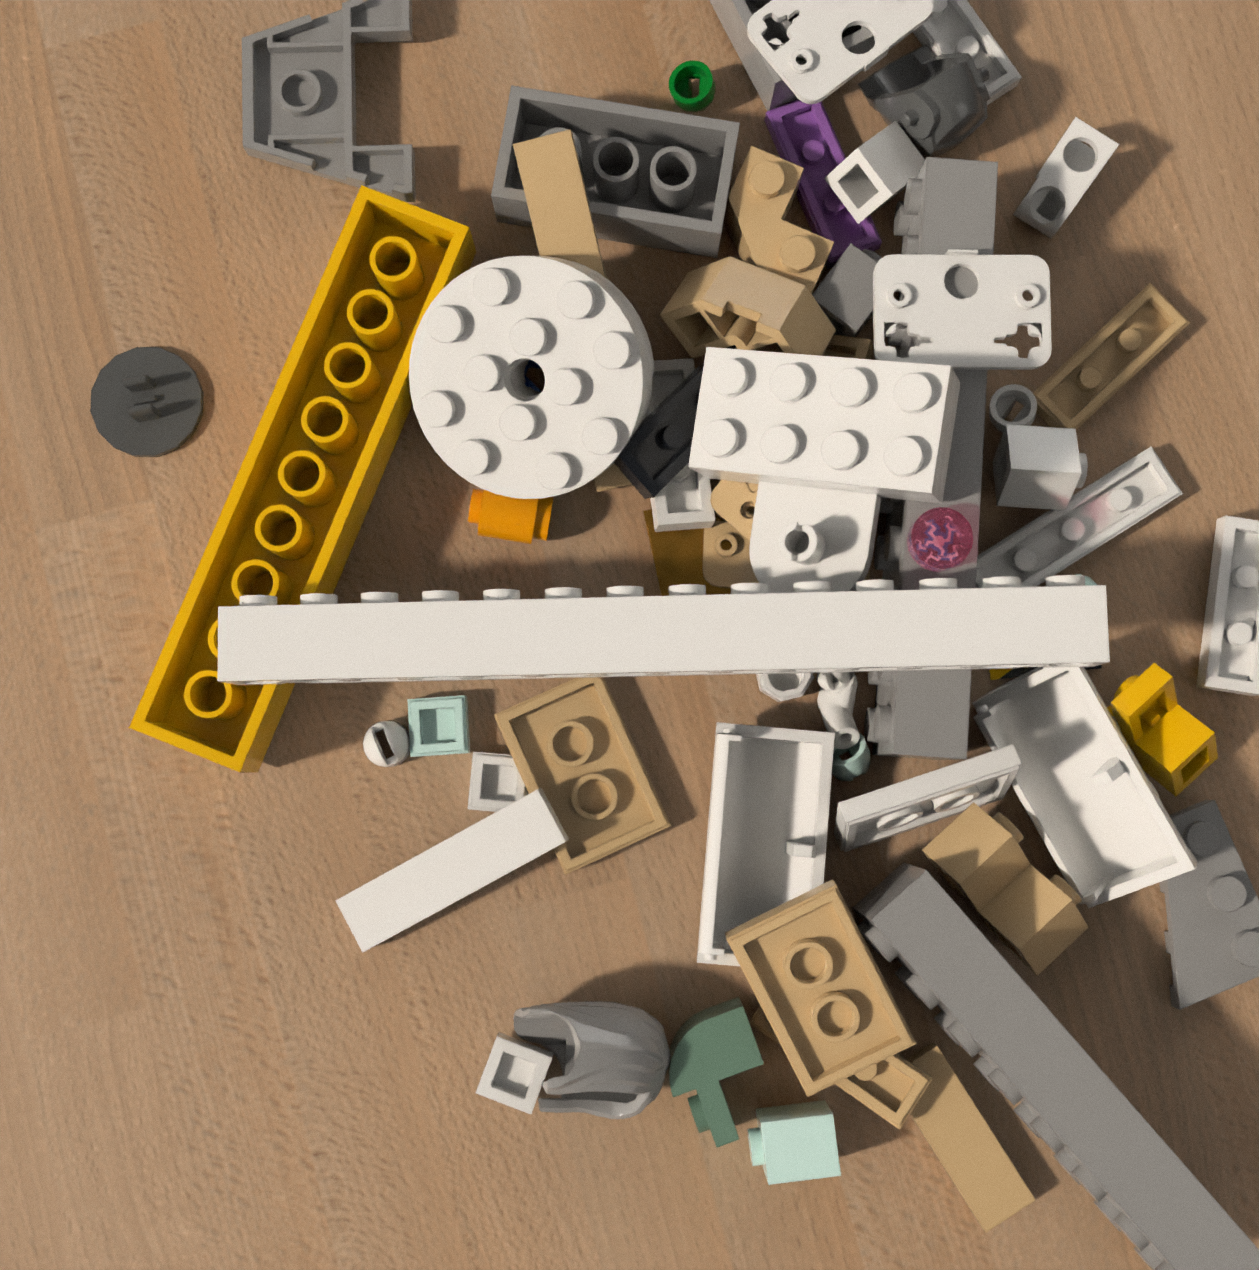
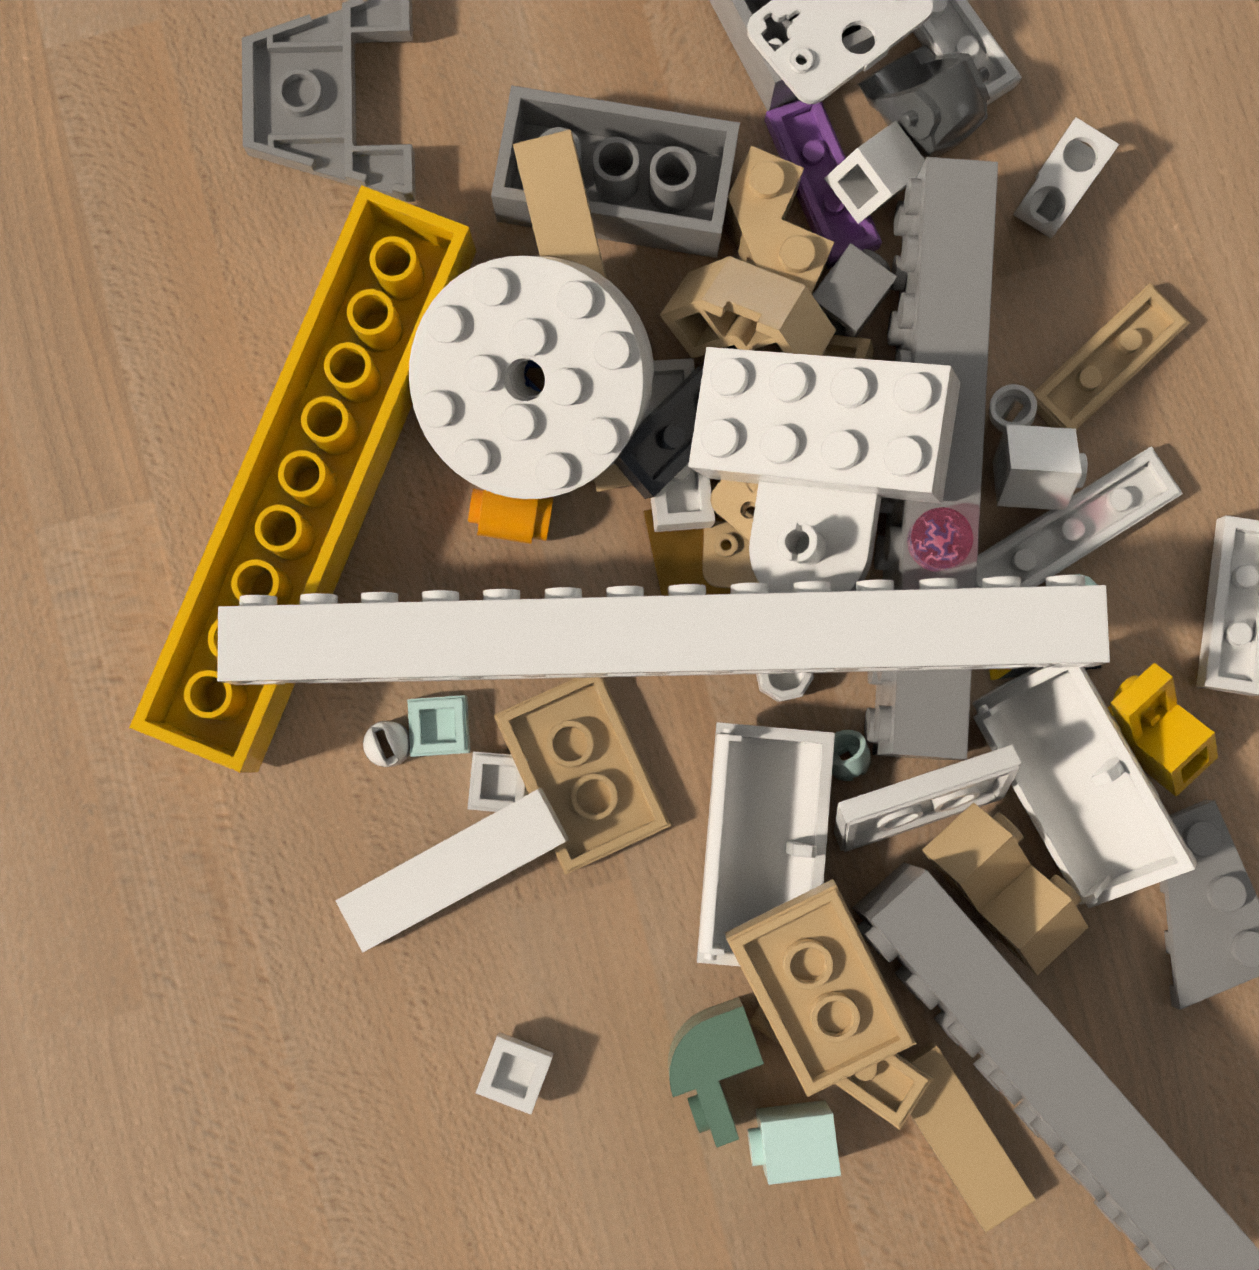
(147, 402): dark grey piece -> none
(607, 1054): light grey hair -> none
(681, 86): green hinge -> none
(836, 706): white arm -> none
(965, 328): white axle -> none

